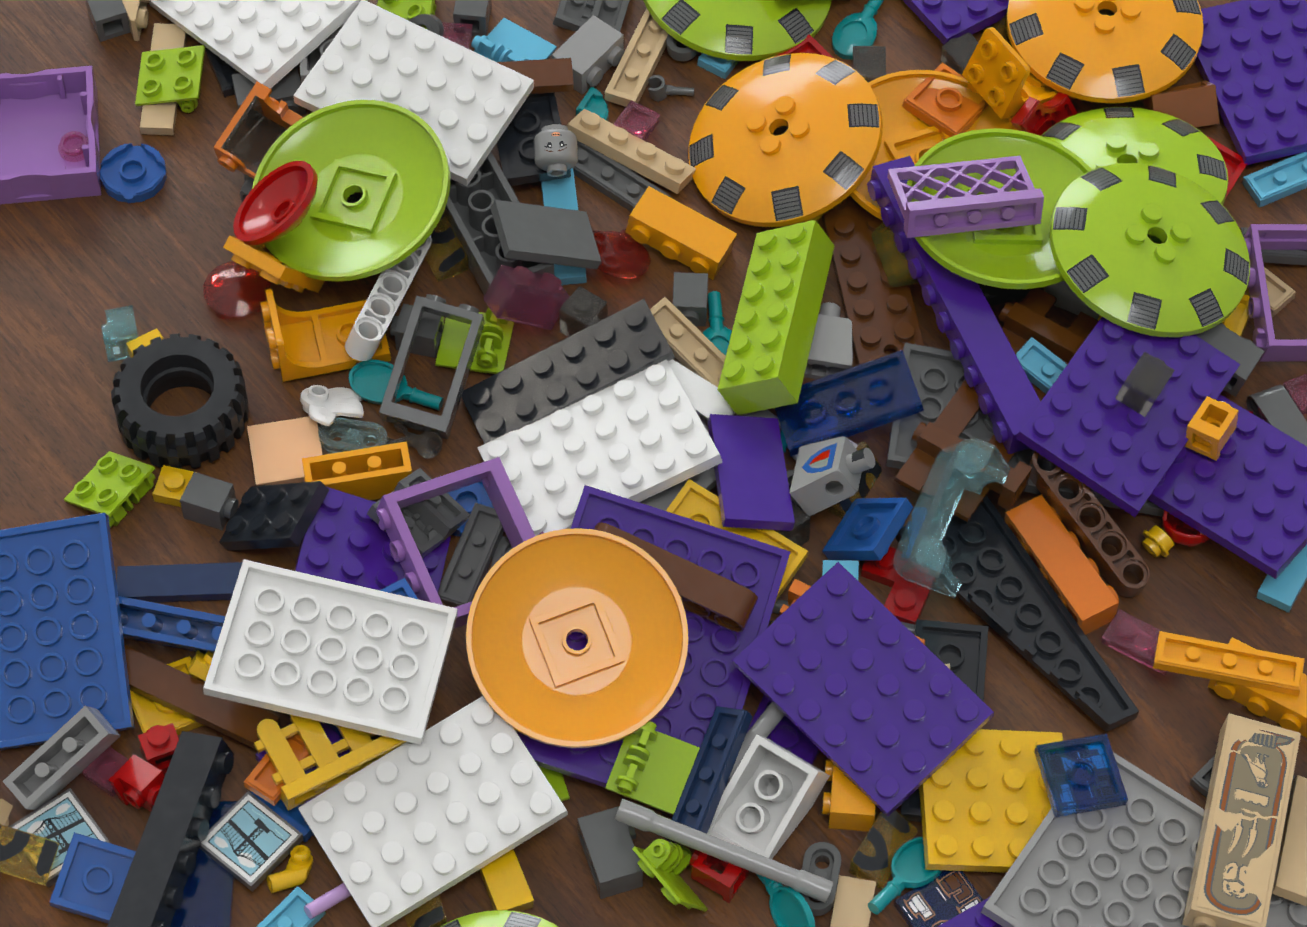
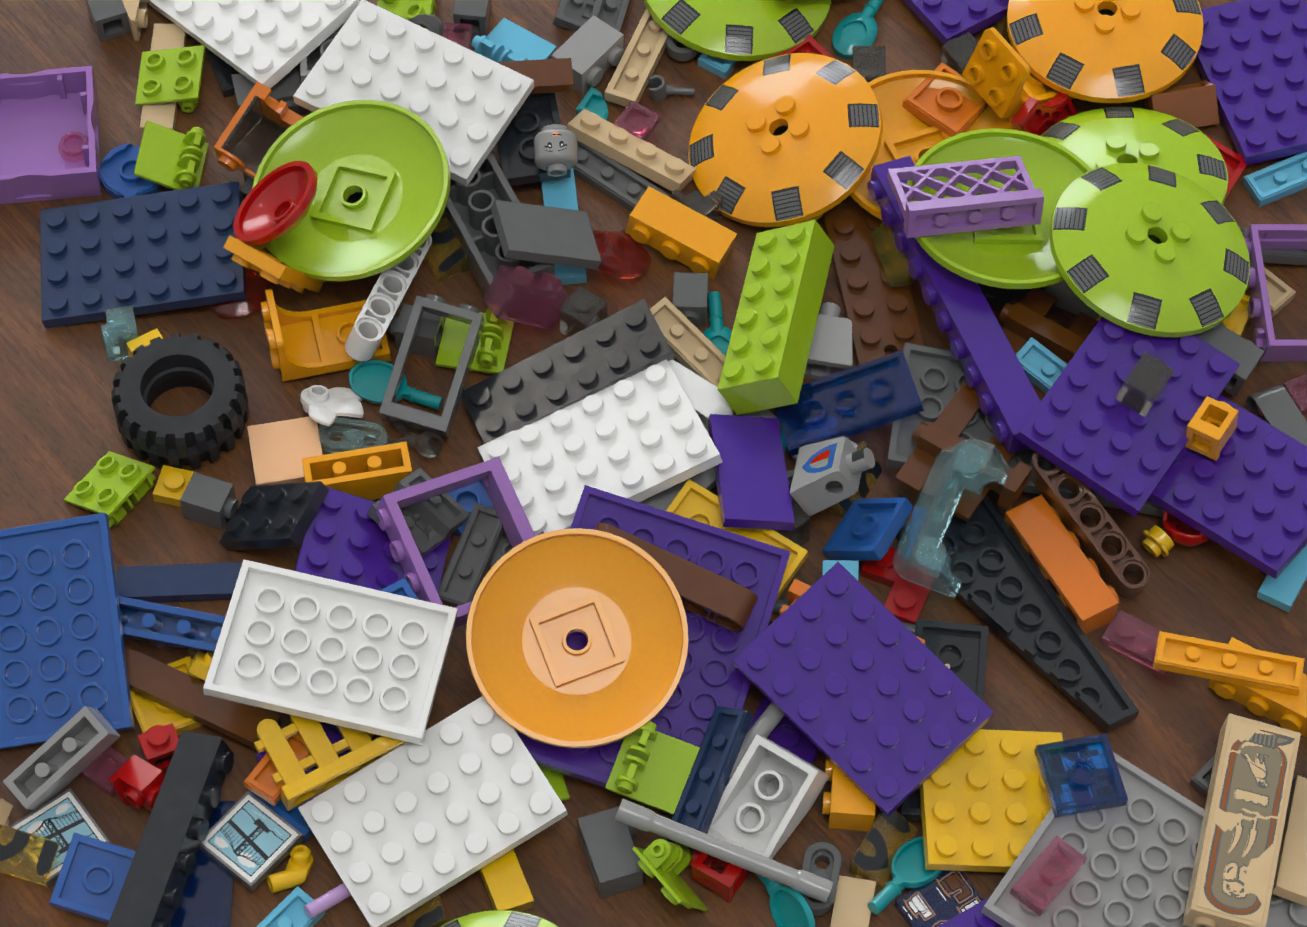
(141, 253): none -> dark blue plate
(171, 156): none -> lime hinge
(709, 206): none -> clear smoke panel
(1048, 875): none -> clear pink plate

